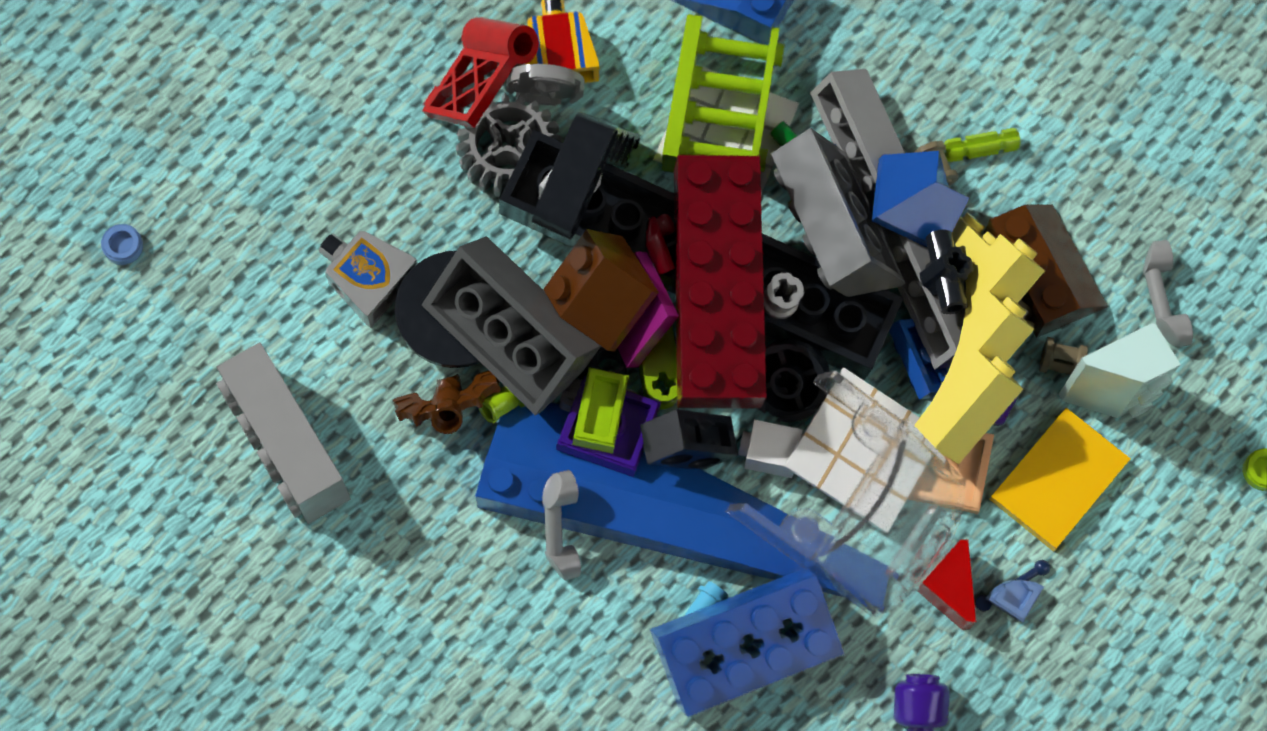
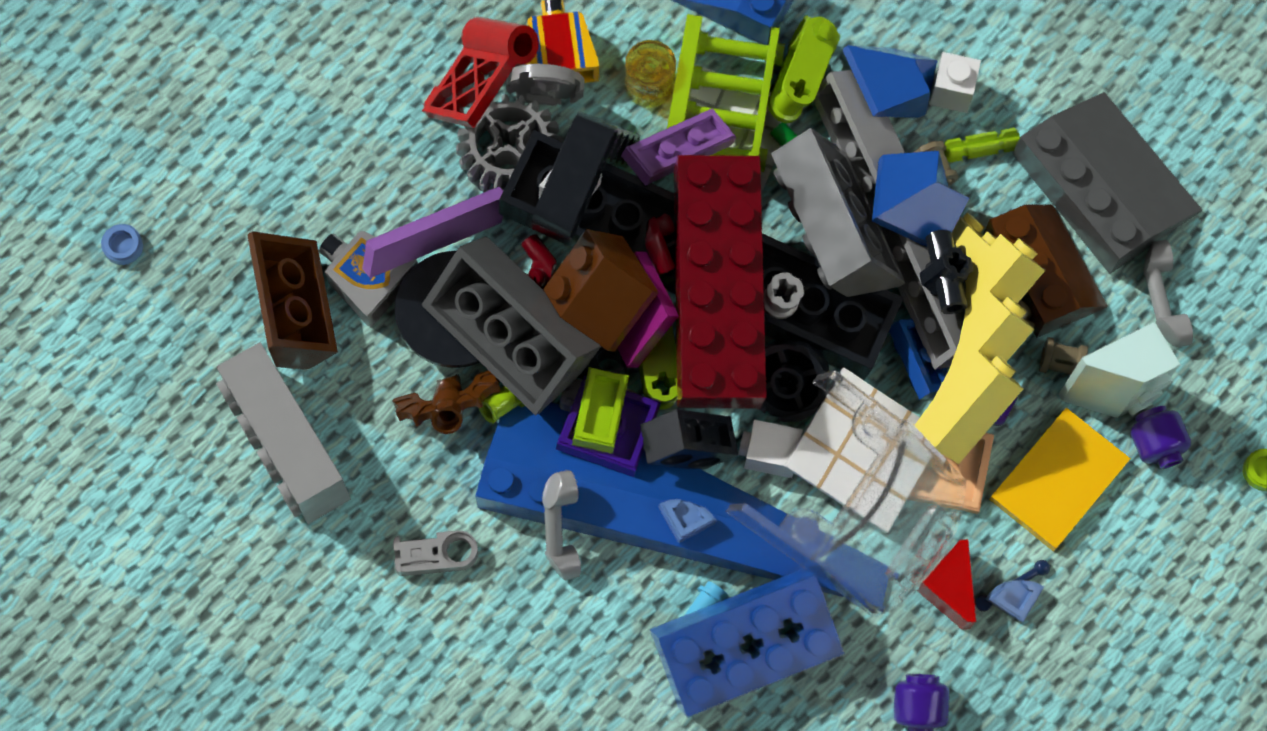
(292, 300): none -> reddish brown slope
(430, 554): none -> light grey piece
(432, 232): none -> medium lavender tile
(543, 262): none -> dark red arm
(650, 73): none -> clear yellow wheel
(658, 154): none -> medium lavender tile
(685, 518): none -> medium blue tile
(803, 68): none -> lime piece
(892, 80): none -> blue slope
(954, 82): none -> white brick
(1105, 180): none -> dark grey slope
(1160, 437): none -> dark purple head

